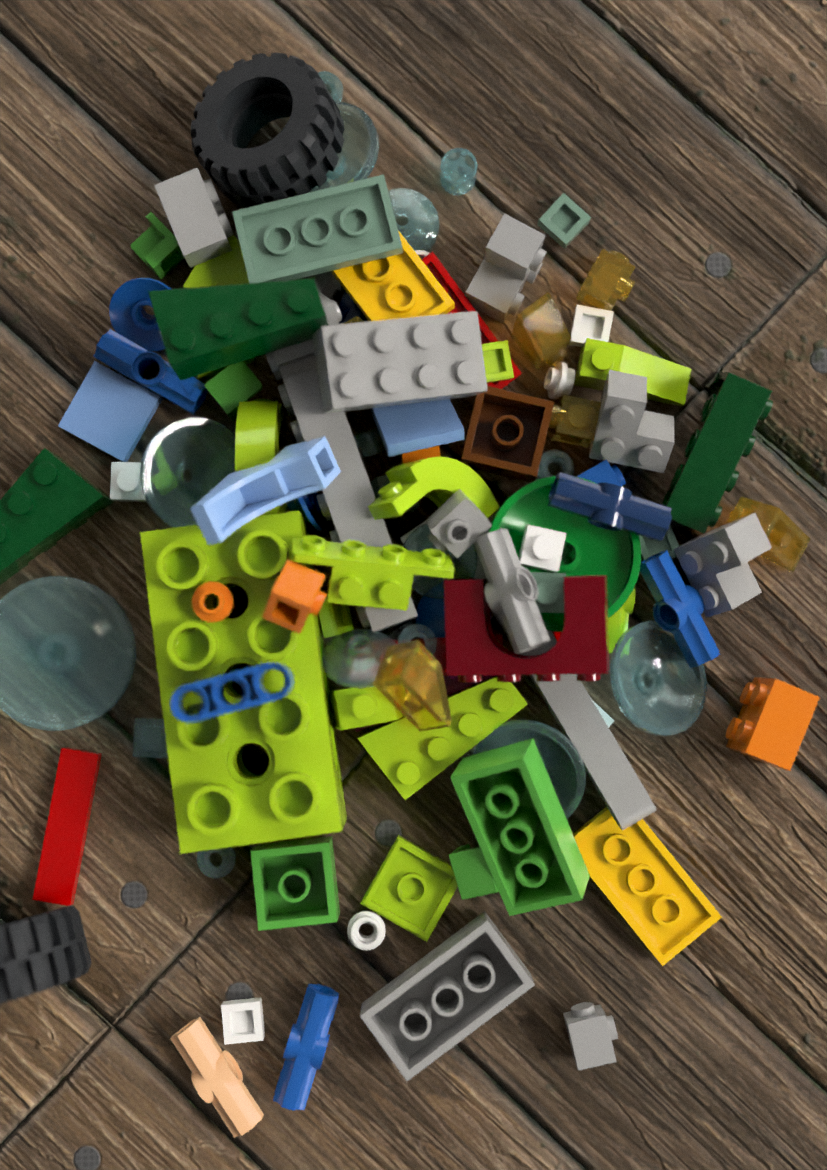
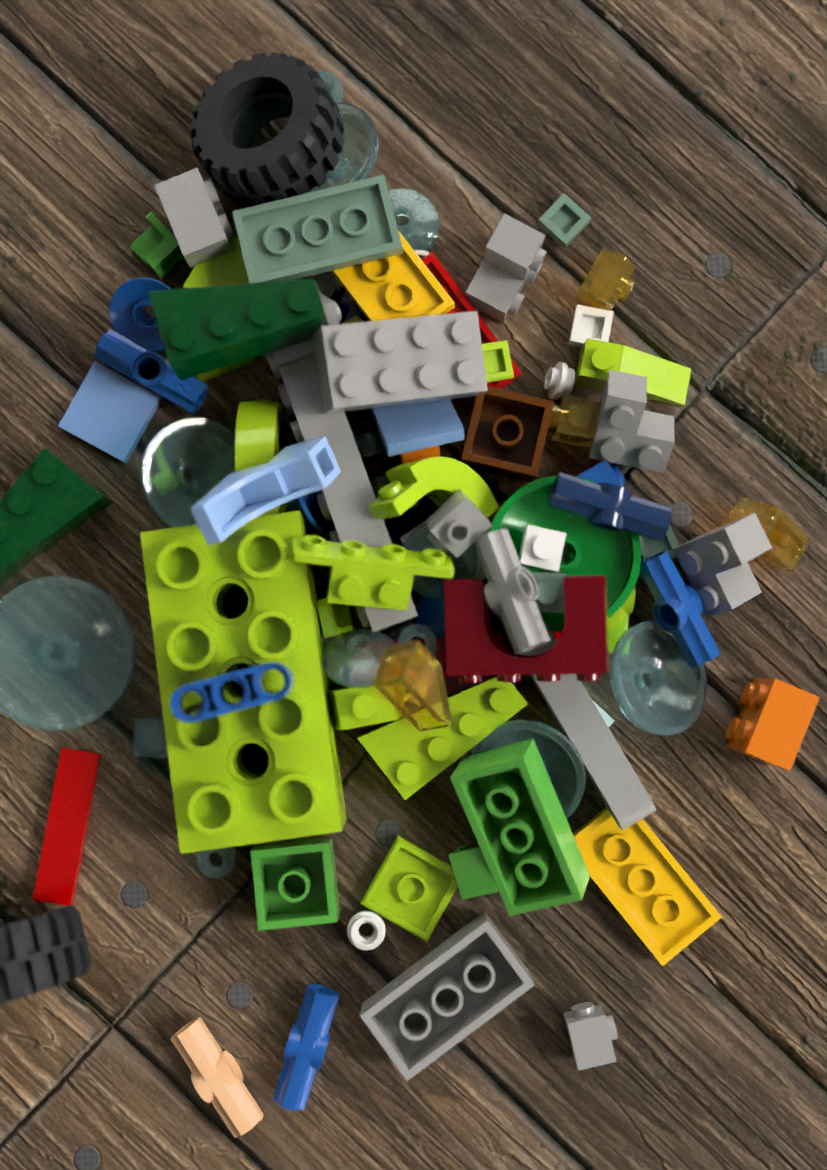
(126, 482): white plate -> none
(225, 602): orange plate -> none
(232, 386): bright green panel -> none
(243, 1020): white plate -> none
(295, 597): orange brick -> none
(459, 162): clear light blue wheel -> none
(542, 332): clear yellow slope -> none
(558, 457): clear light blue plate -> none
(716, 450): dark green wedge -> none

